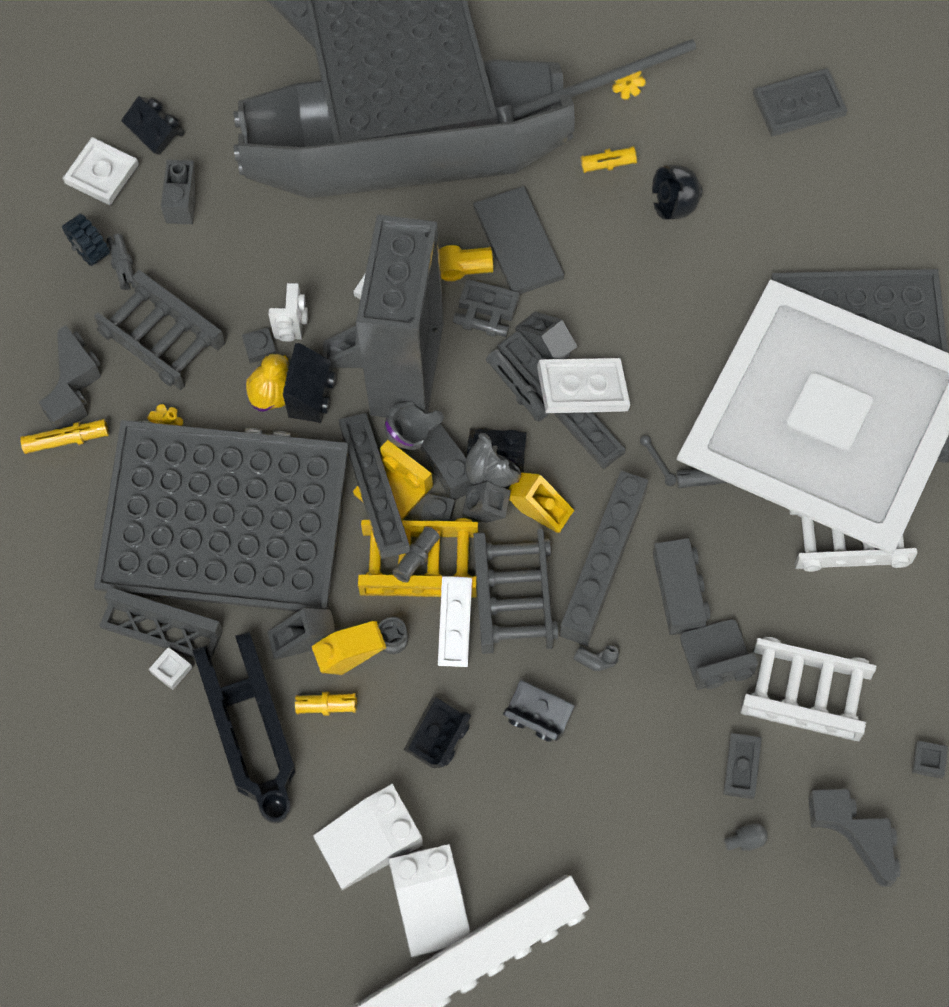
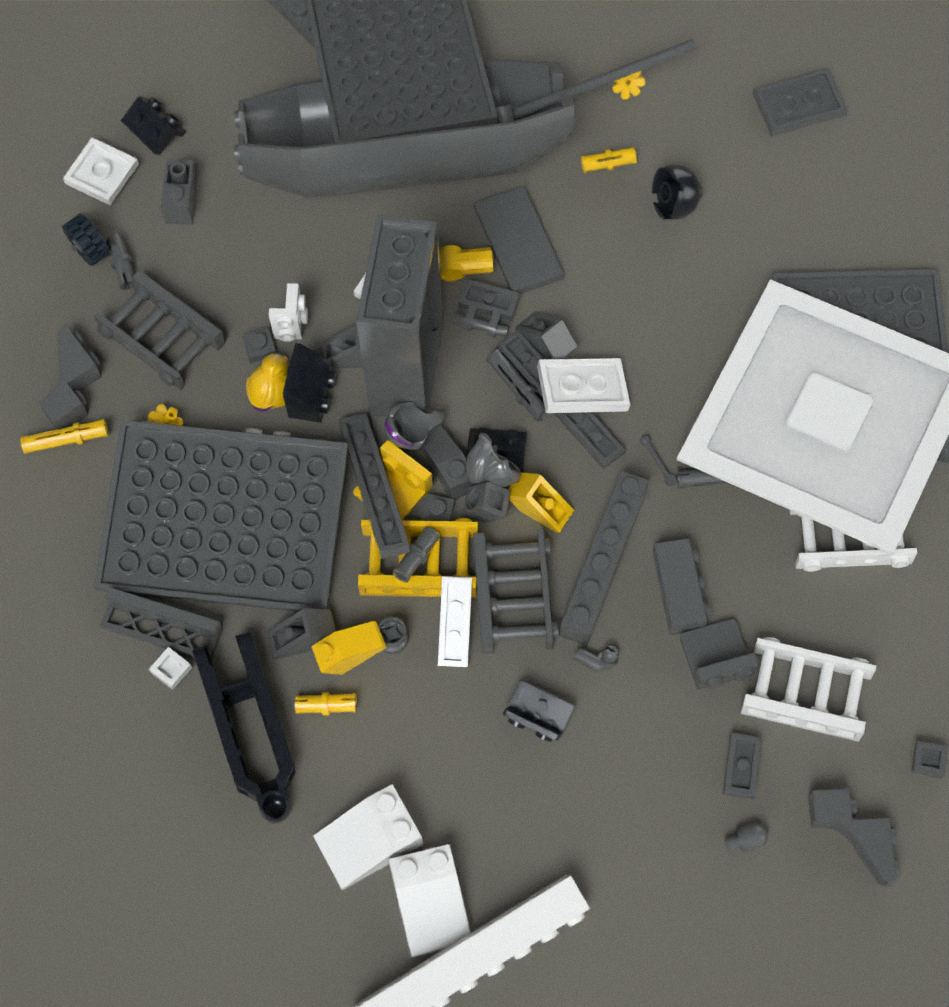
(437, 734): black bracket -> none

